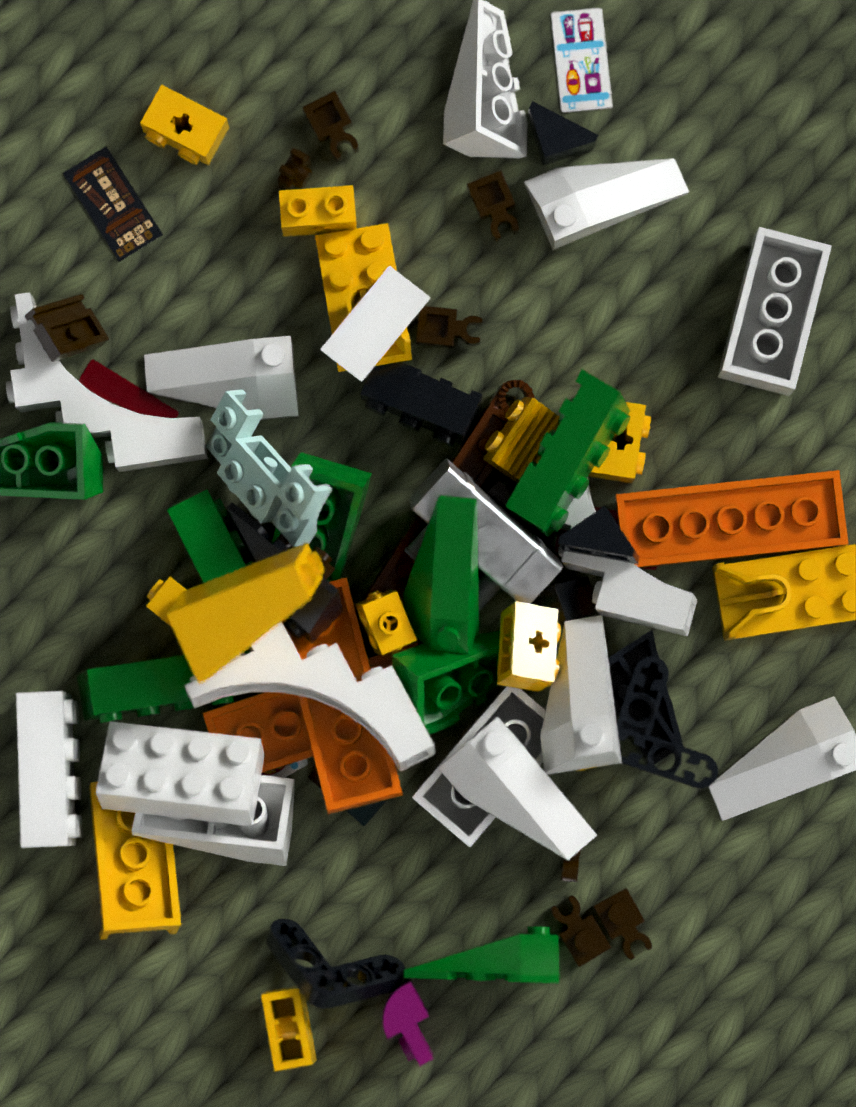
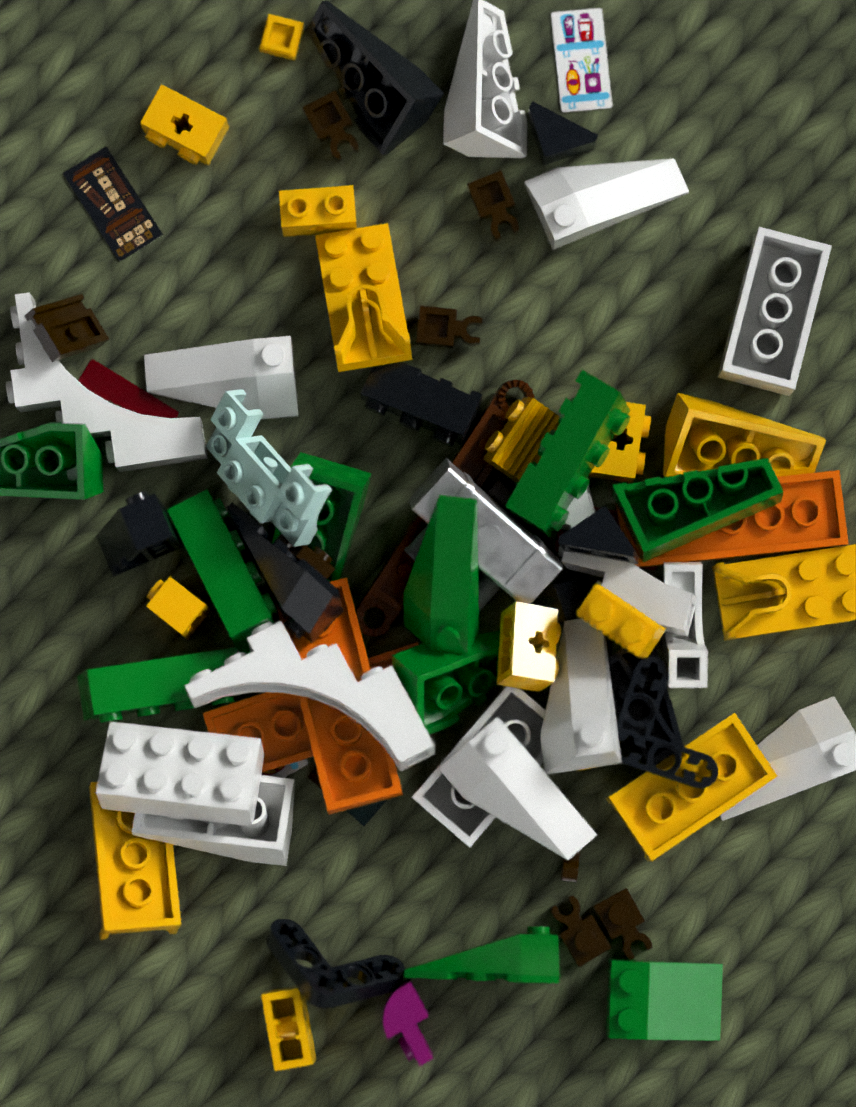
(47, 769): white brick -> none
(137, 534): none -> black wedge
(239, 608): yellow slope -> none
(281, 37): none -> yellow tile
(295, 171): dark brown plate -> none
(373, 614): yellow head -> none
(375, 323): white sticker -> none
(382, 85): none -> black wedge
(620, 621): none -> yellow brick
(664, 1000): none -> green slope
(667, 812): none -> yellow plate
(686, 655): none -> white arch
(688, 506): none -> green wedge
(712, 435): none -> yellow wedge

